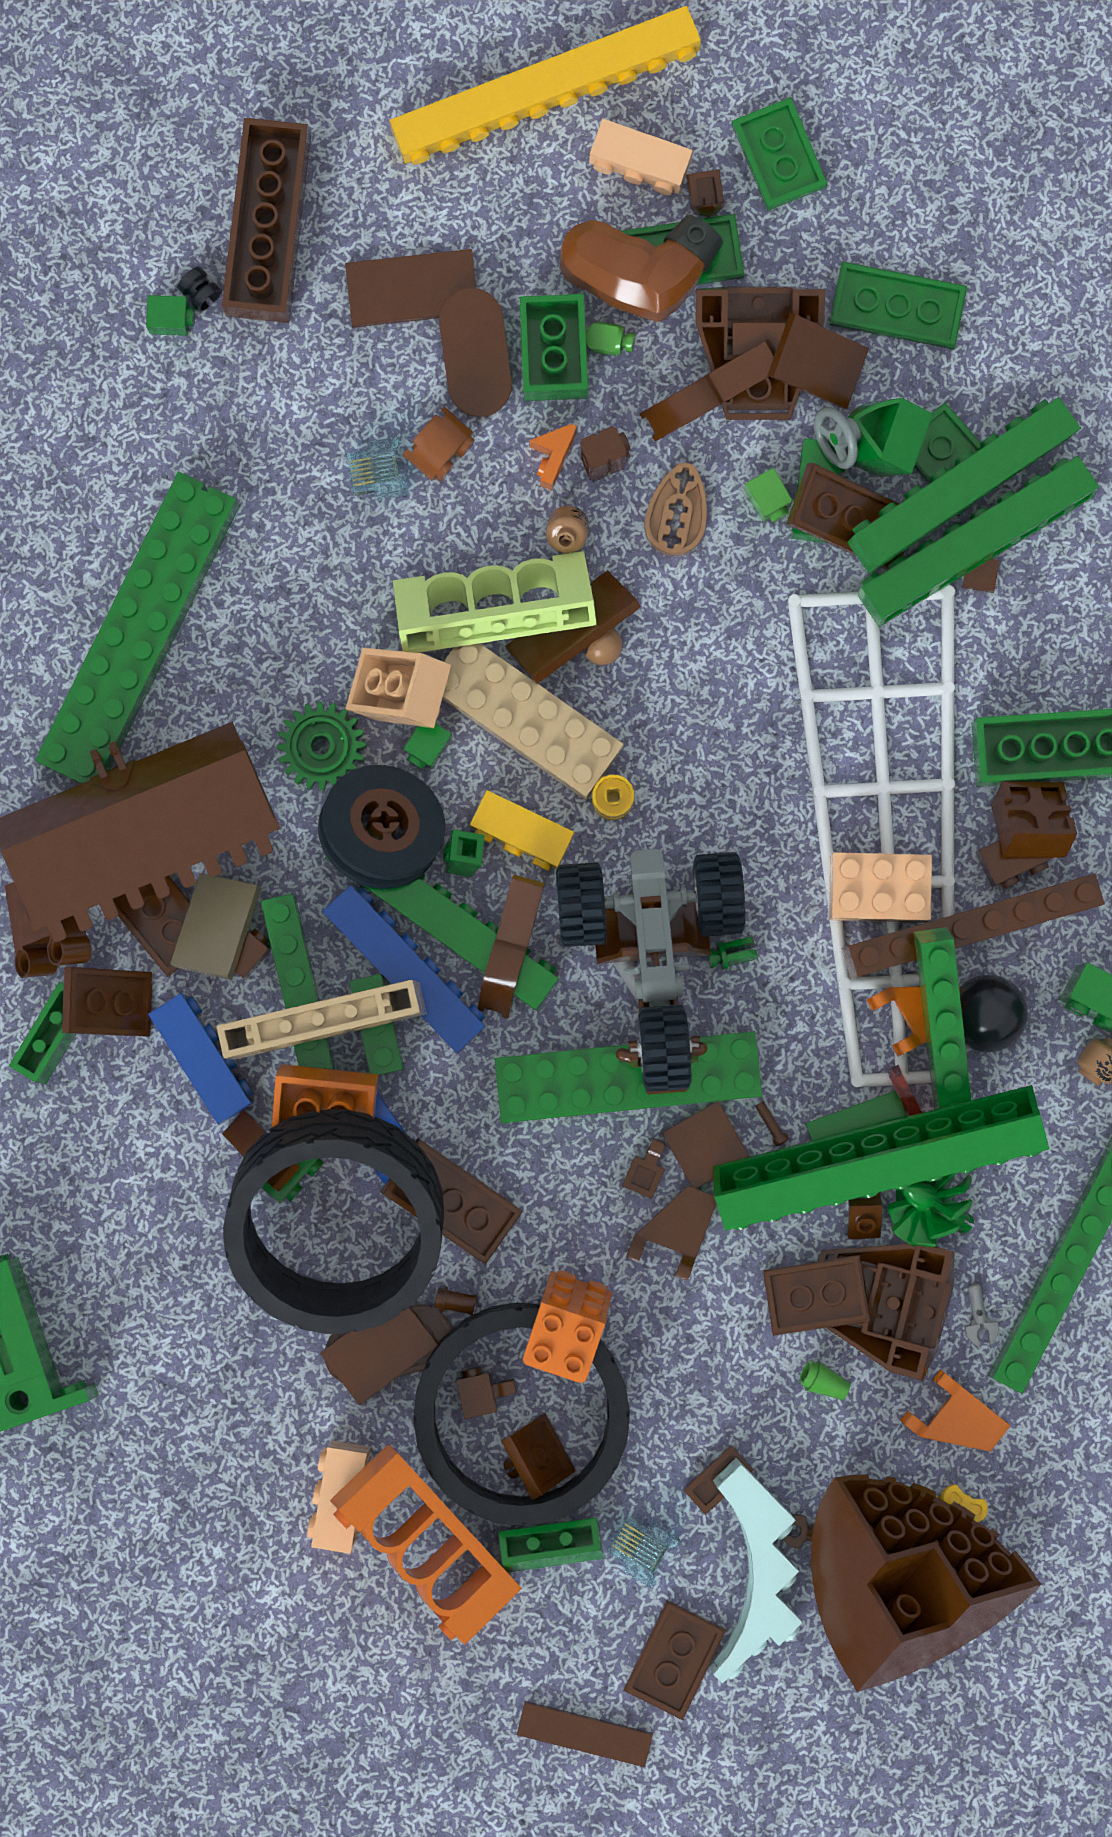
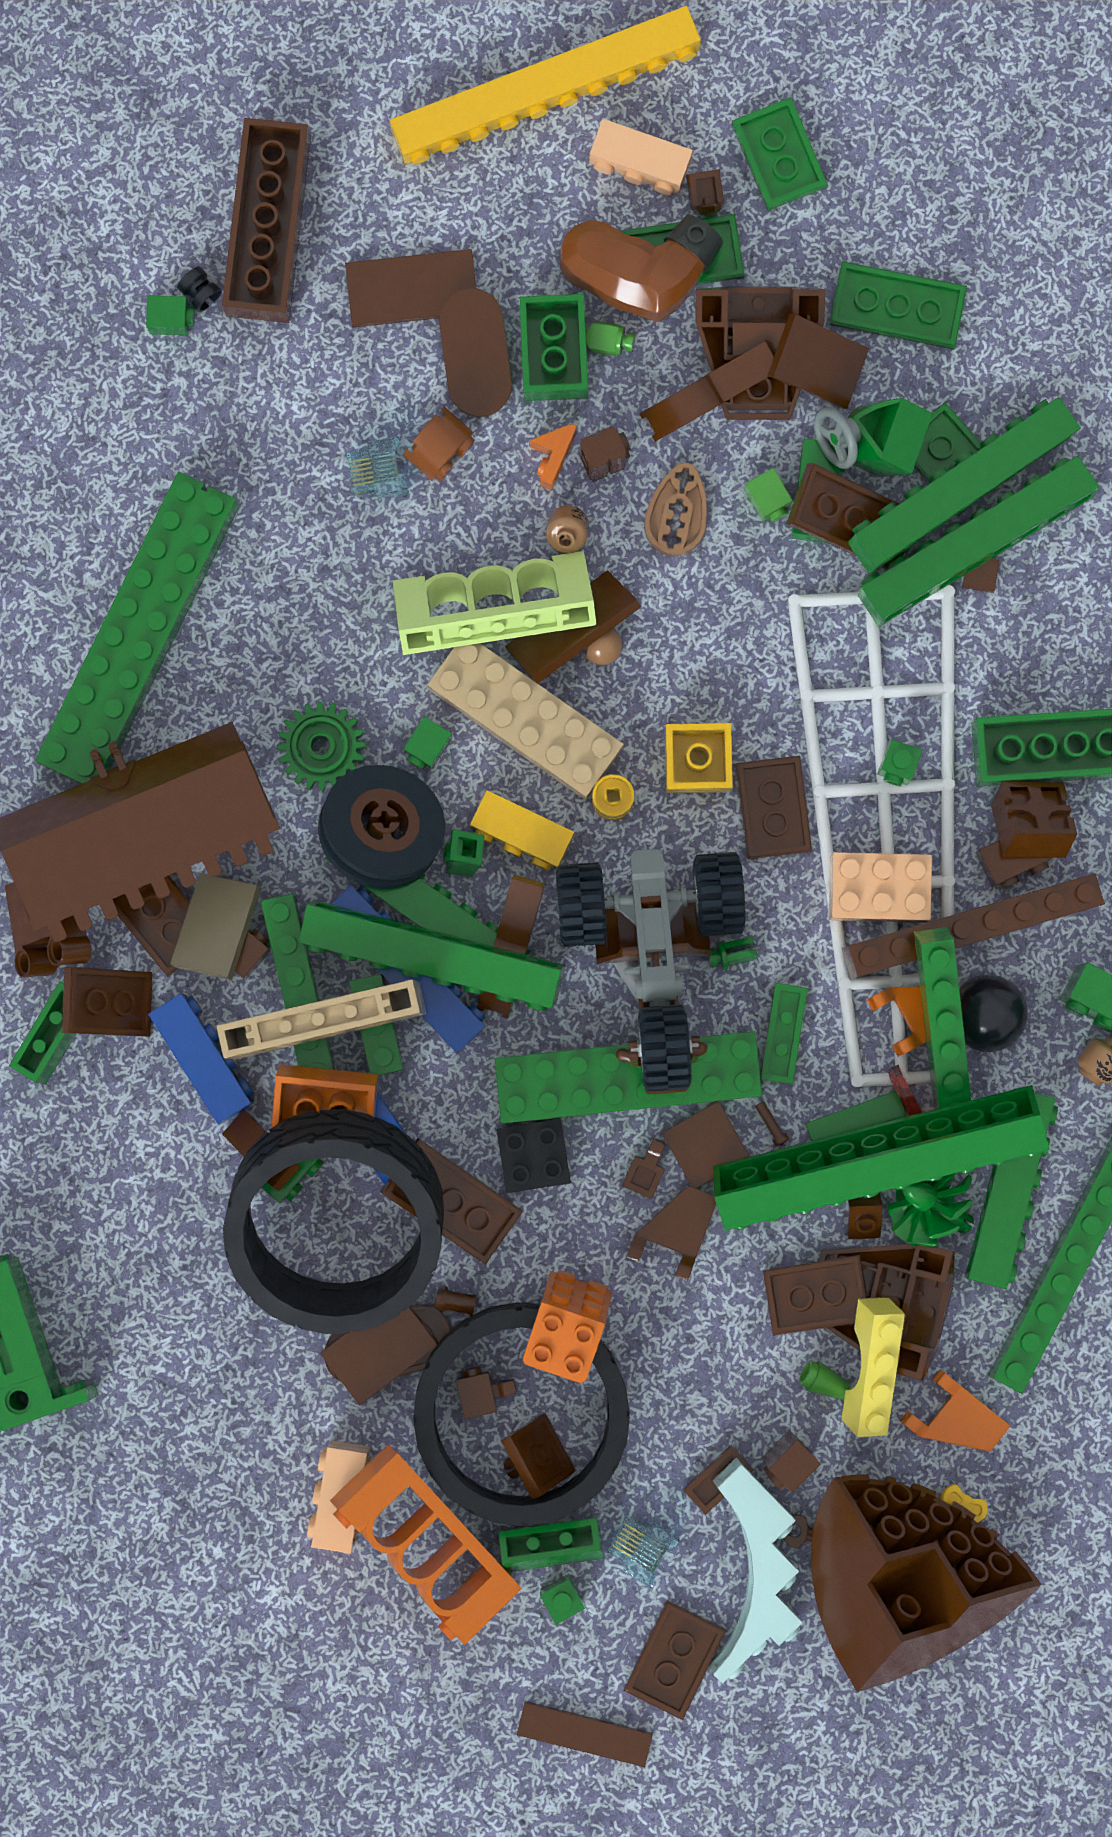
(398, 687): light nougat brick -> none
(431, 954): none -> green brick
(533, 1155): none -> black brick
(562, 1599): none -> green brick
(698, 758): none -> yellow brick
(773, 807): none -> reddish brown tile
(783, 1033): none -> green plate
(789, 1462): none -> reddish brown brick
(879, 1335): none -> light yellow arch
(899, 763): none -> green brick
(979, 1317): light grey bar -> none
(1004, 1212): none -> green brick

